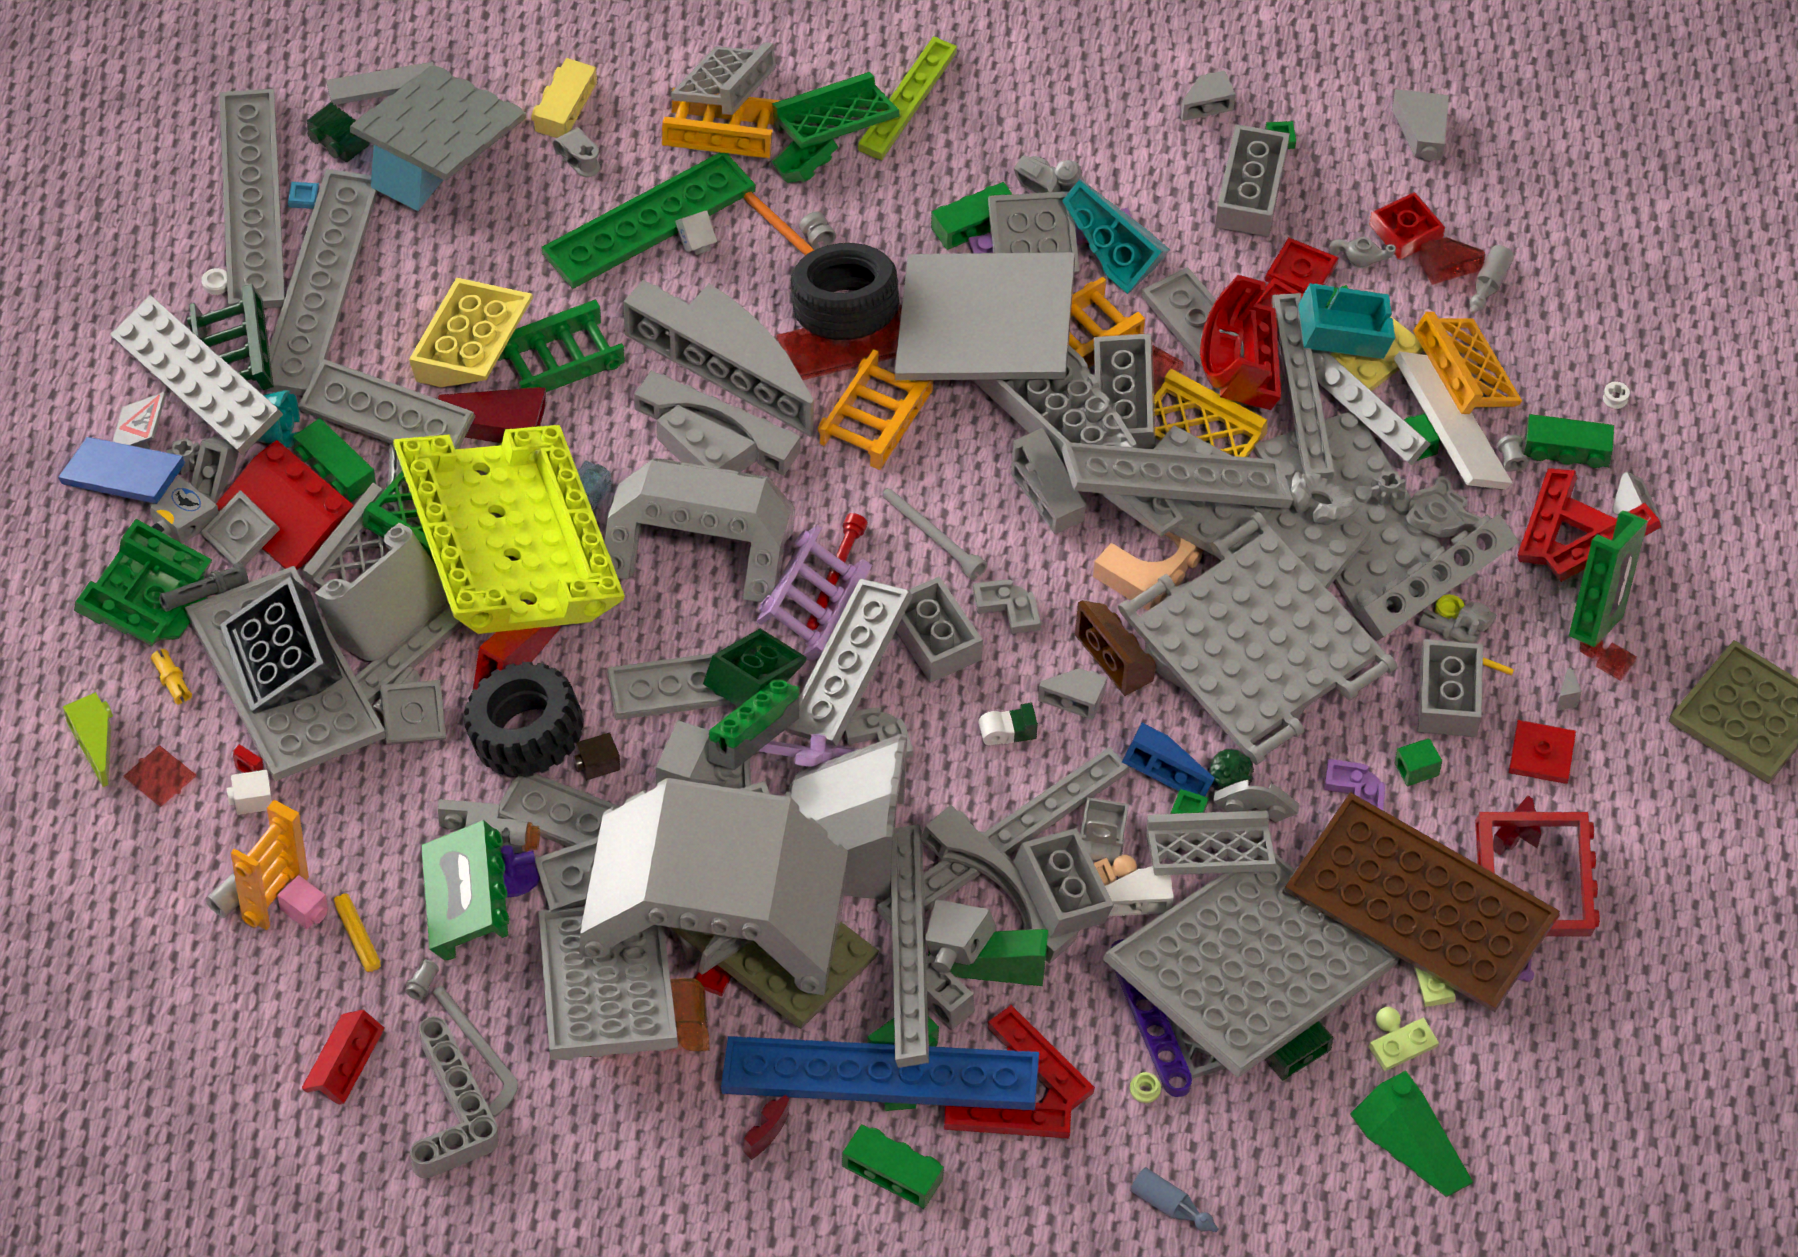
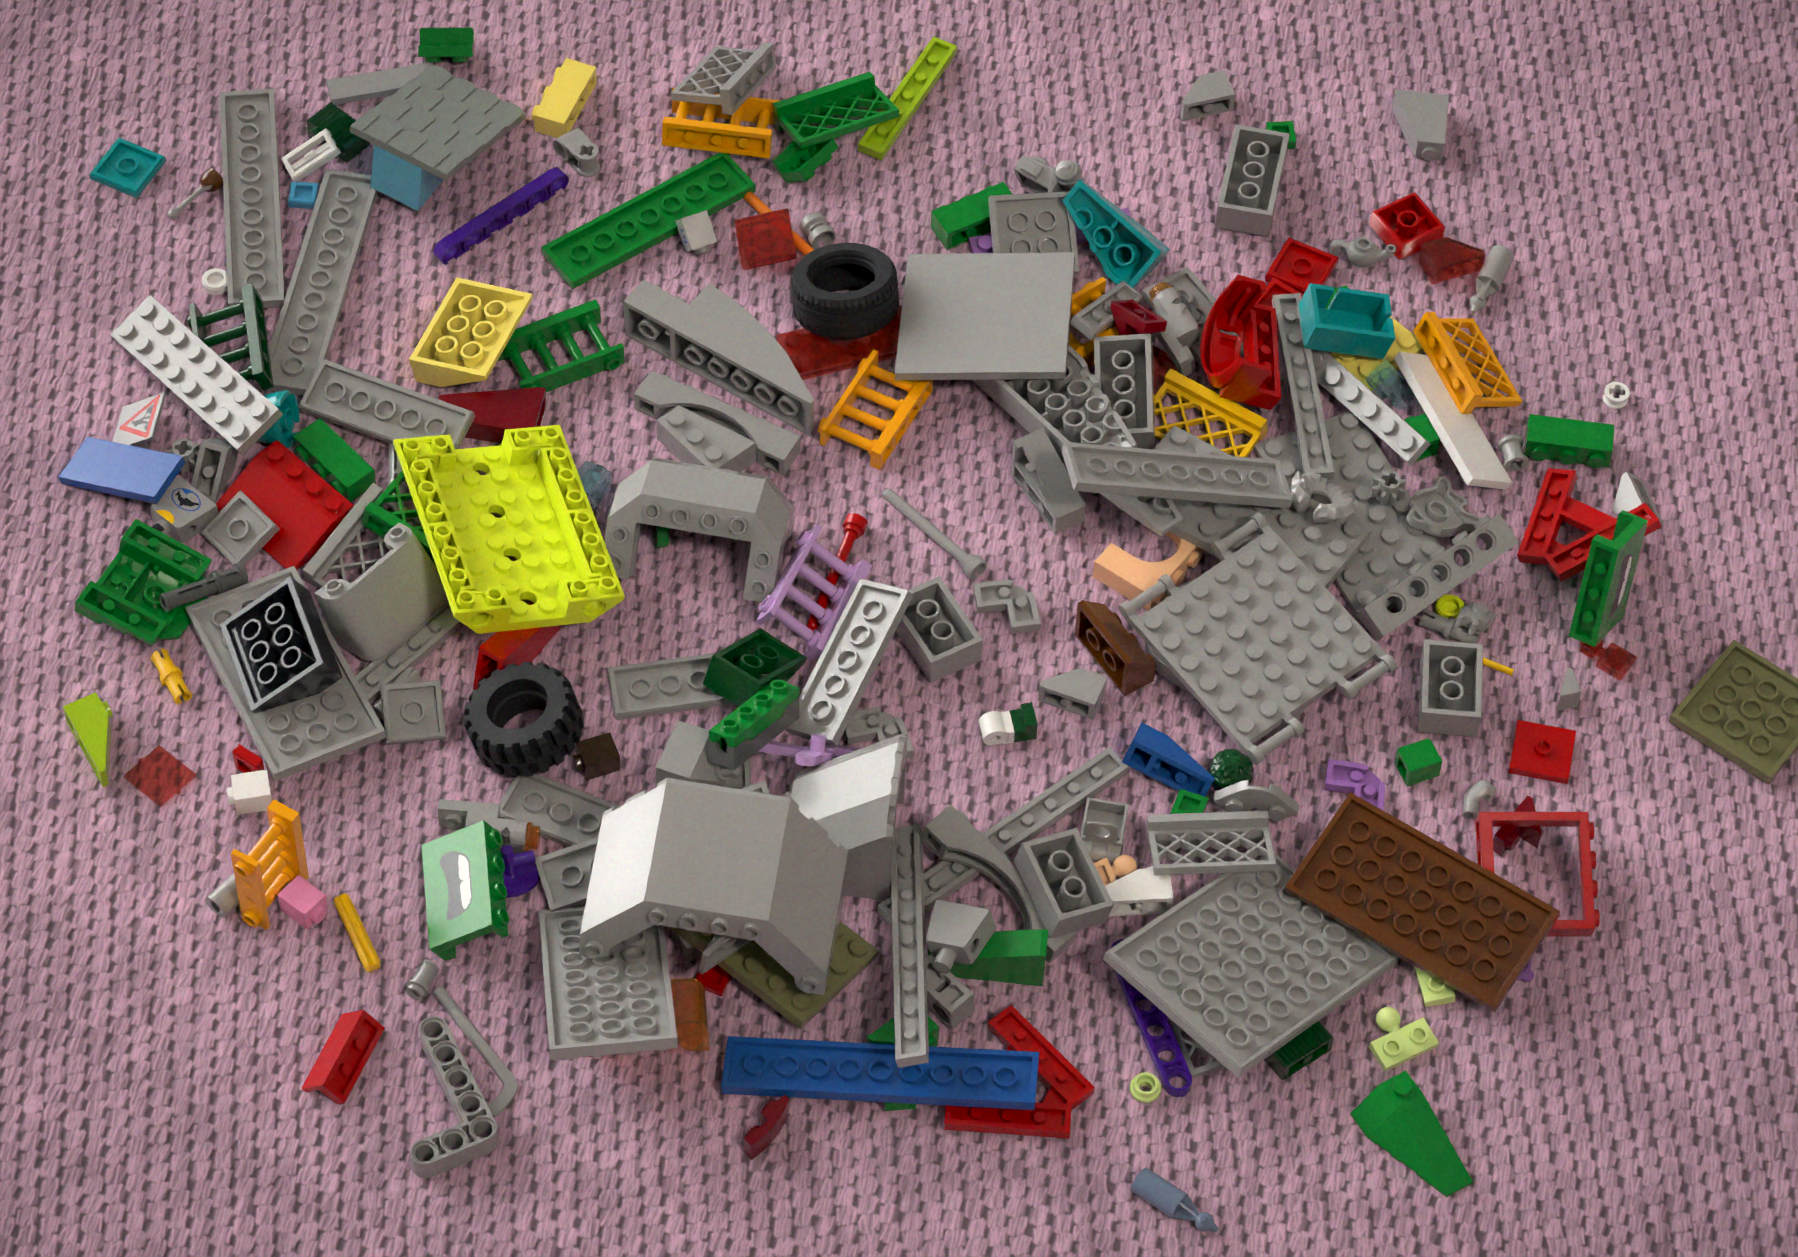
(127, 167): none -> teal tile
(209, 181): none -> hinge
(313, 159): none -> white tile
(446, 42): none -> green bracket
(500, 215): none -> dark purple beam
(661, 536): none -> green tile
(765, 239): none -> clear red tile
(893, 1166): green brick -> none
(1098, 315): none -> light grey tile
(1134, 318): none -> dark red slope
(1181, 327): none -> light grey plate
(1387, 382): none -> clear light blue plate
(1480, 790): none -> light grey arm

